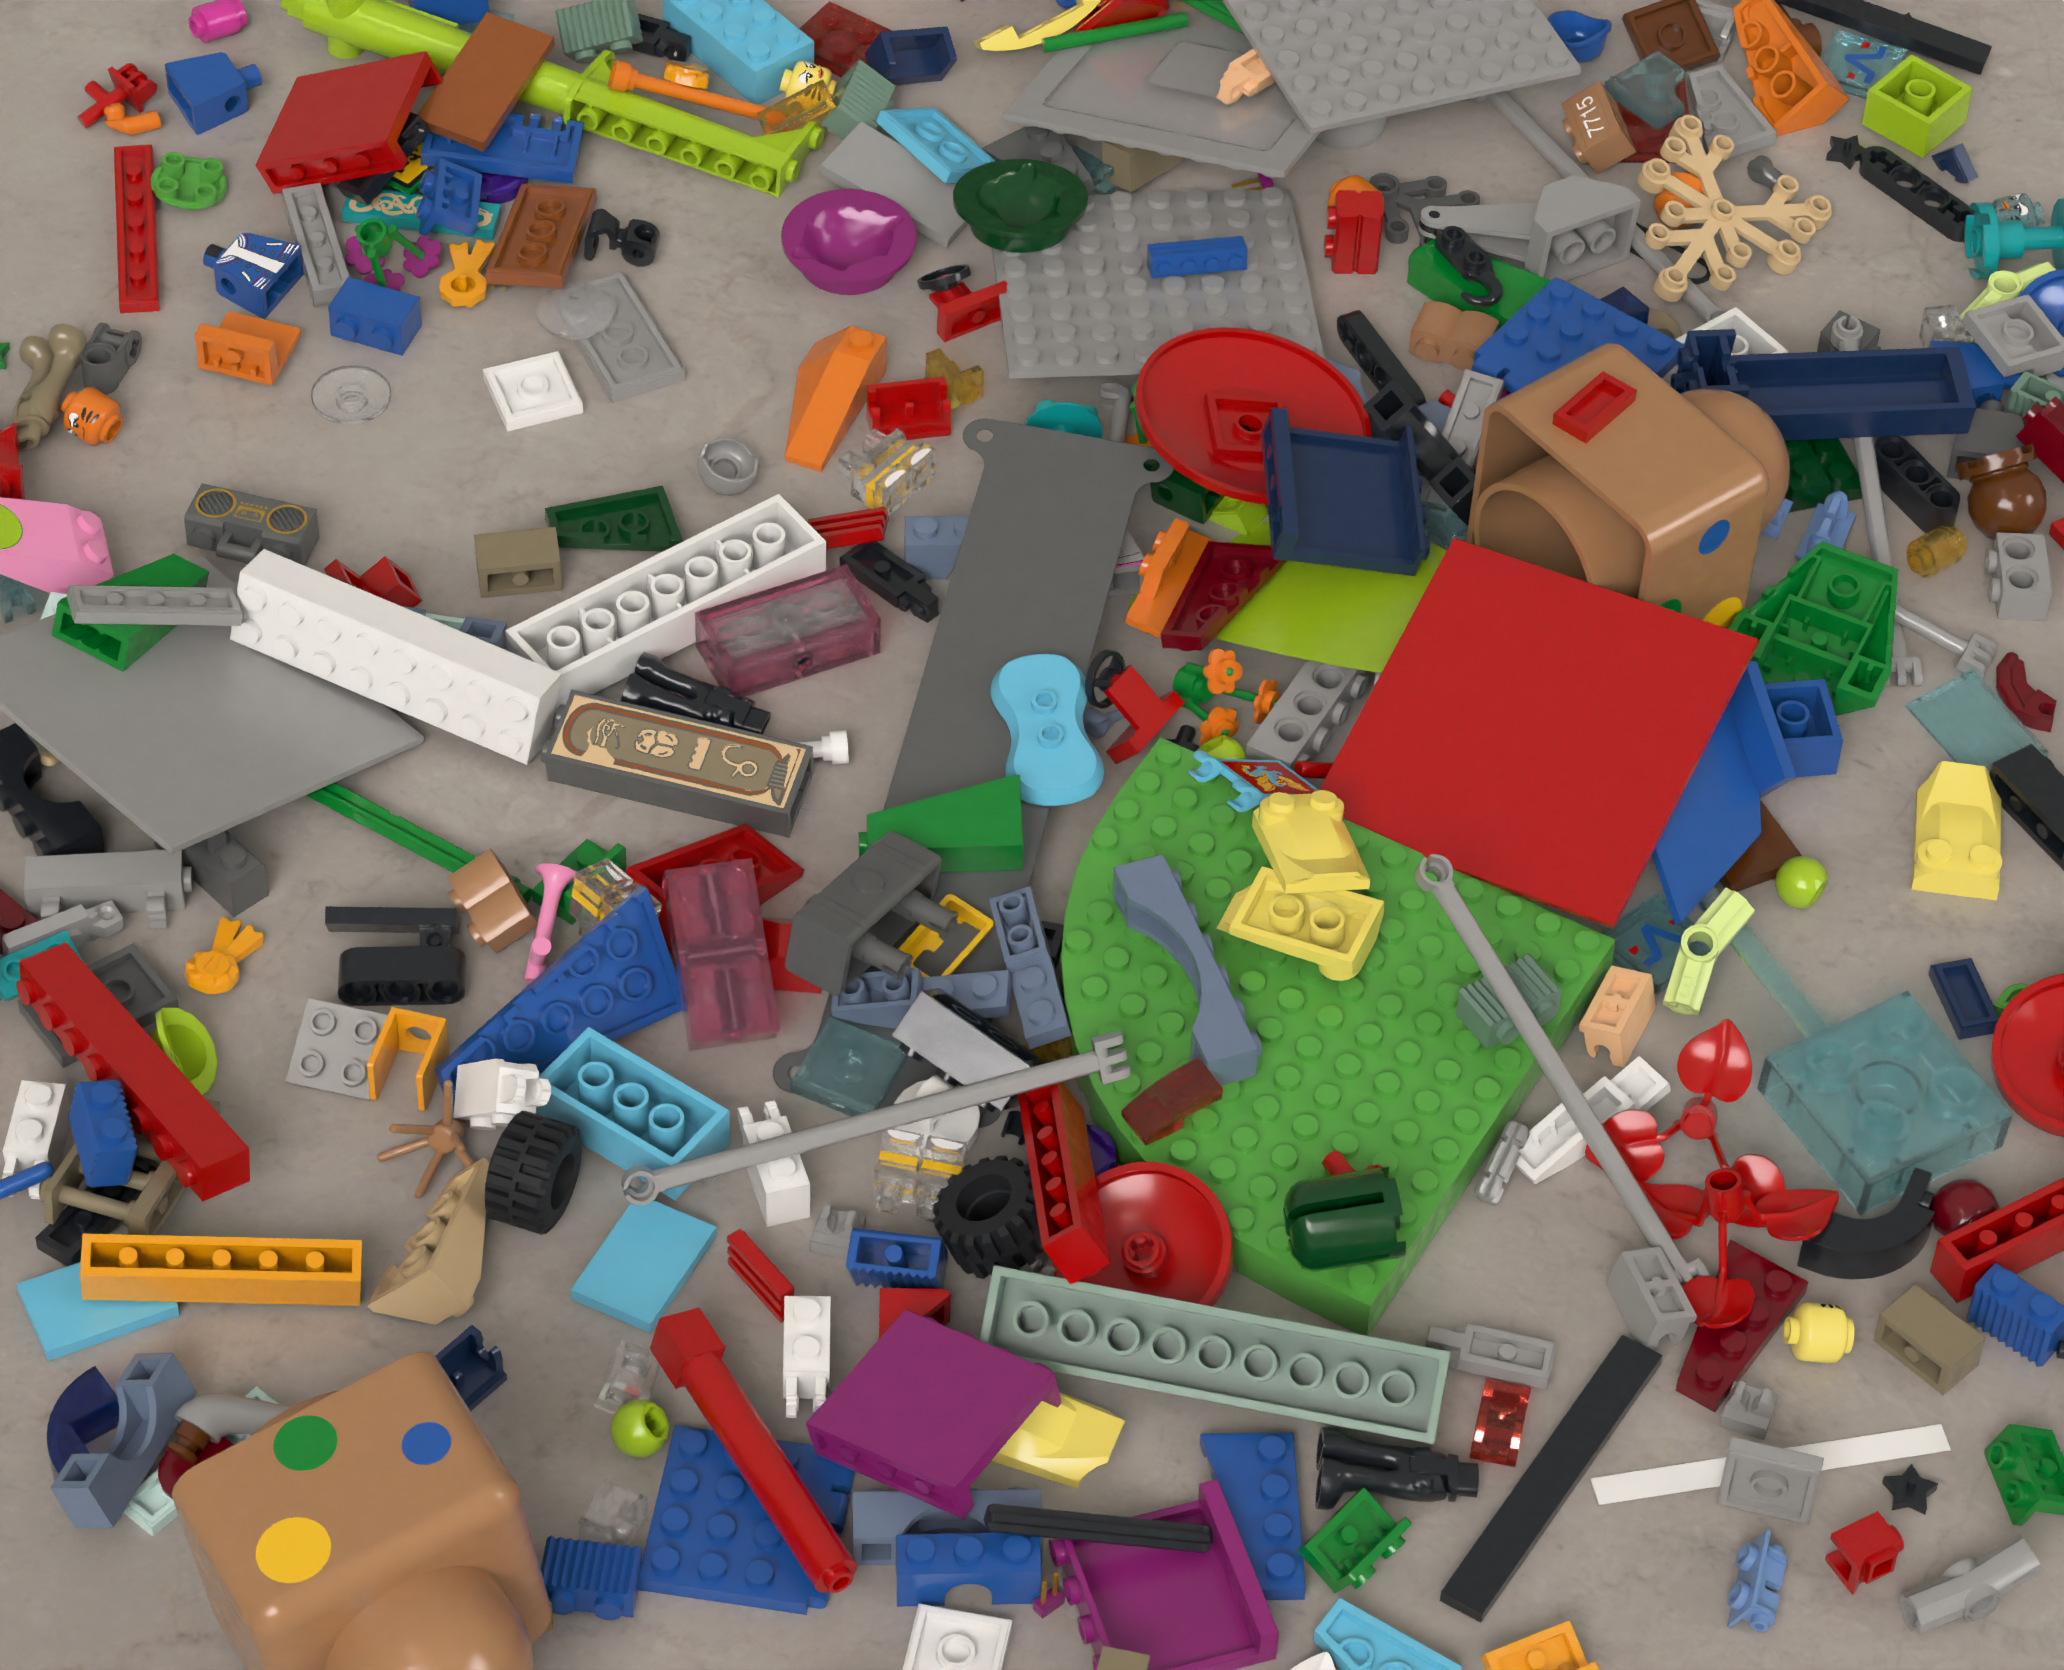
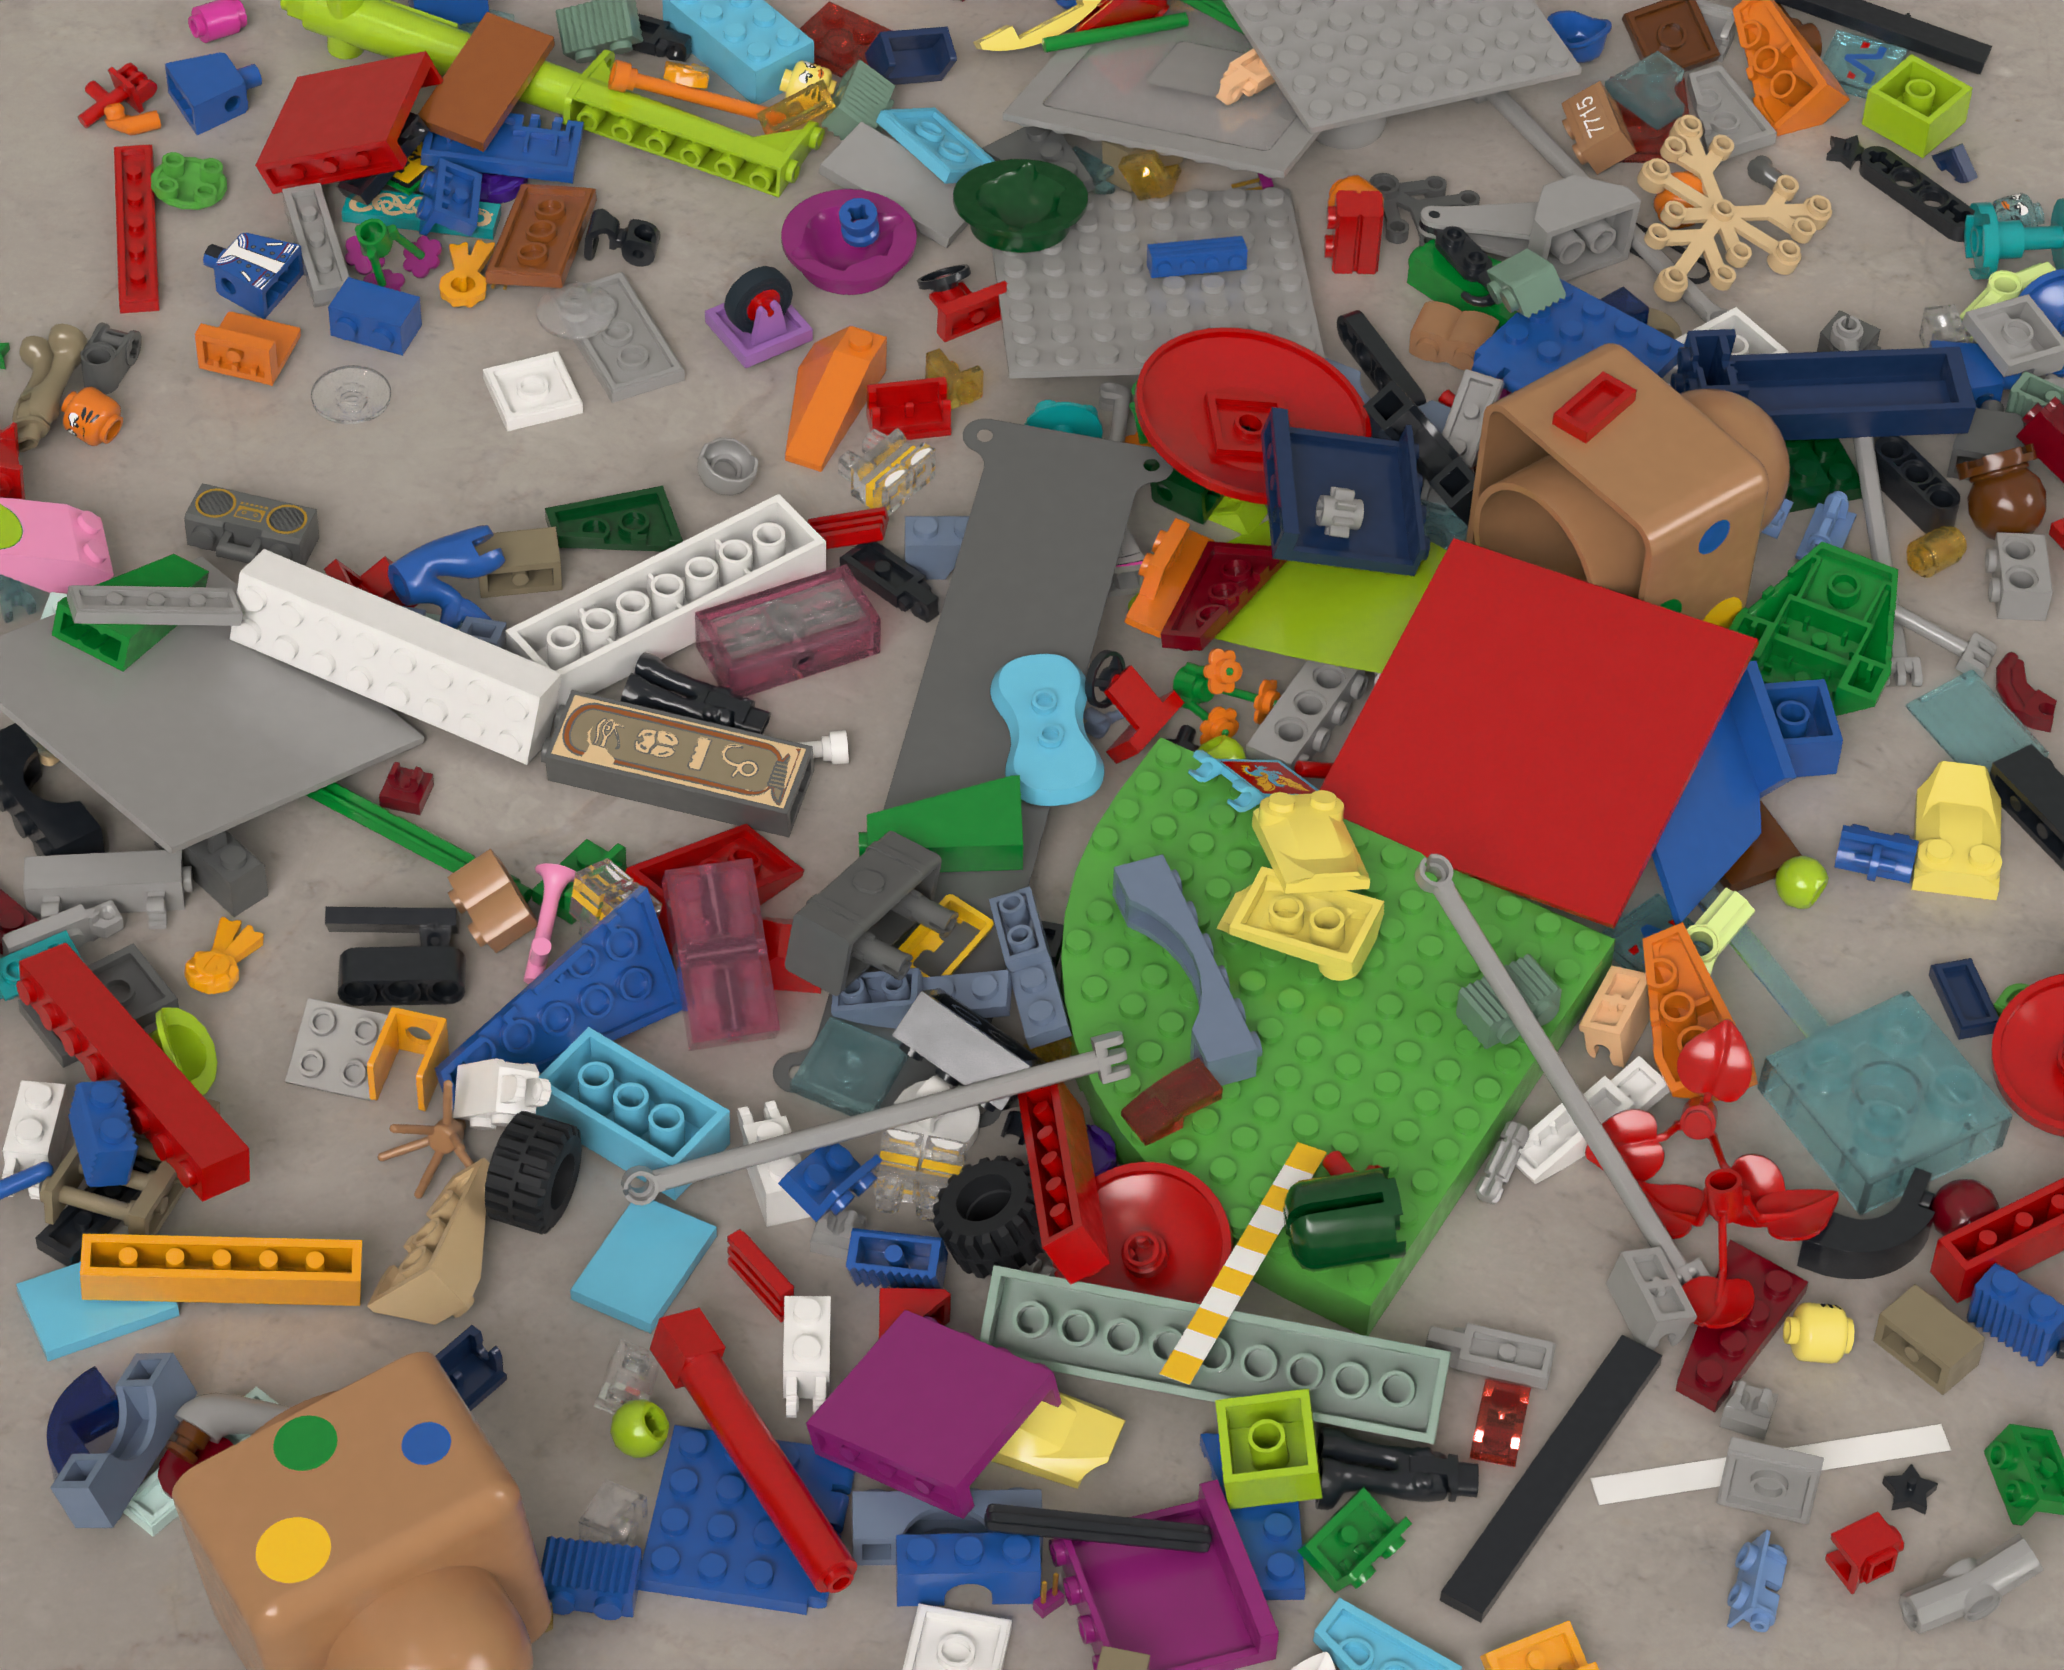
(406, 789): none -> dark red tile
(453, 556): none -> blue piece
(759, 317): none -> plate
(827, 1180): none -> blue bracket
(863, 231): none -> blue wheel
(1148, 175): none -> clear yellow bracket
(1239, 1268): none -> sticker
(1268, 1449): none -> lime brick
(1339, 512): none -> light grey gear
(1525, 283): none -> sand green brick
(1680, 1001): none -> orange wedge
(1876, 853): none -> blue hips

